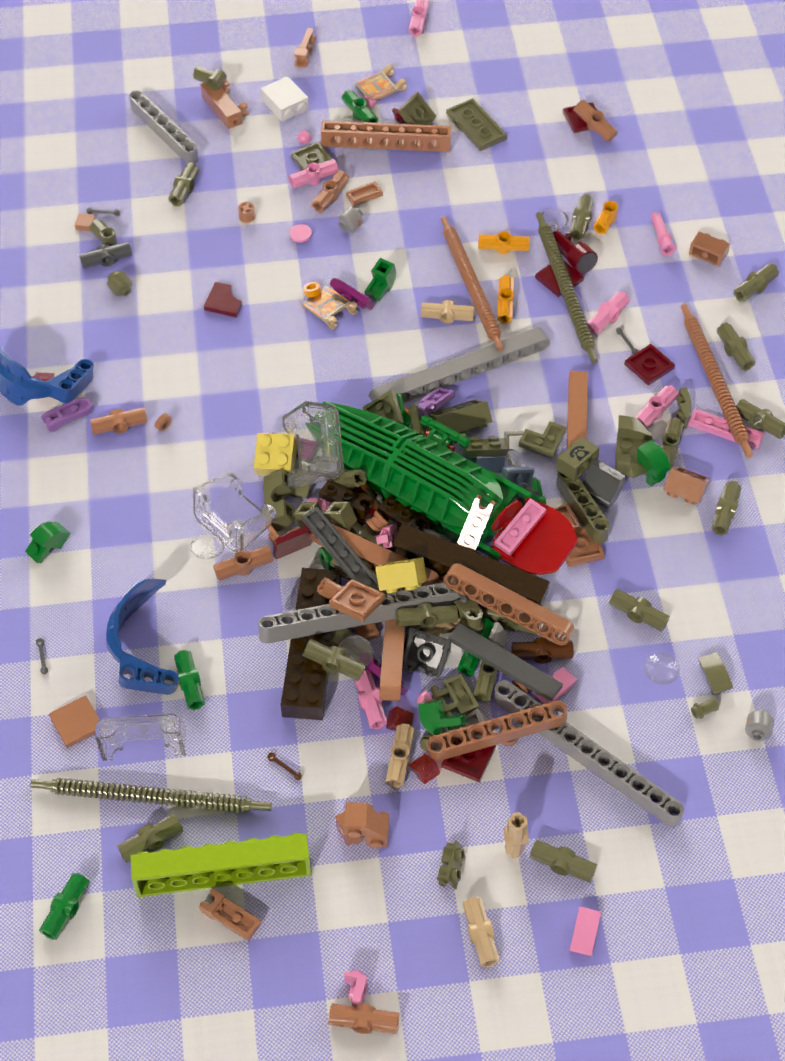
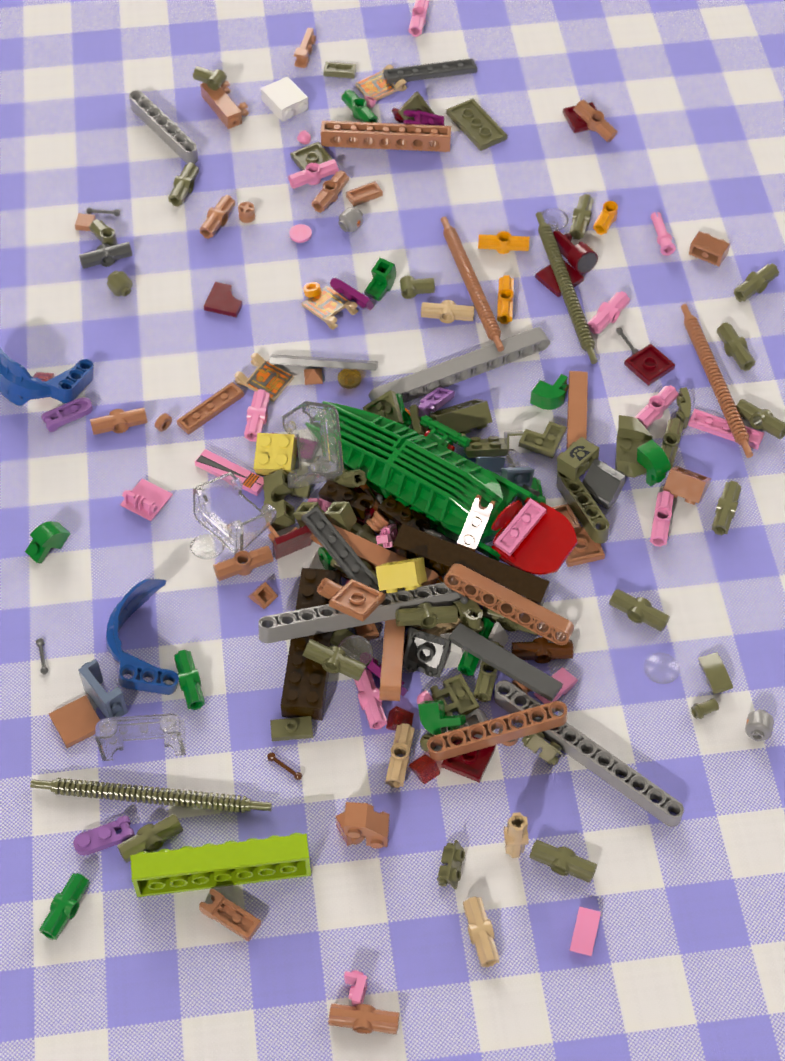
(103, 836): none -> medium lavender plate
(111, 703): none -> sand blue panel
(145, 499): none -> bright pink hinge
(210, 408): none -> nougat tile
(217, 216): none -> nougat piece
(219, 466): none -> bright pink tile
(257, 414): none -> bright pink piece
(263, 595): none -> nougat slope
(265, 377): none -> flag
(291, 728): none -> olive plate
(313, 376): none -> nougat slope
(323, 362): none -> tile
(339, 70): none -> olive plate
(349, 378): none -> clear yellow piece
(411, 286): none -> olive piece
(423, 118): none -> magenta hinge
(430, 71): none -> dark grey tile
(548, 396): none -> green brick
(550, 751): none -> olive hinge
(660, 526): none -> bright pink piece

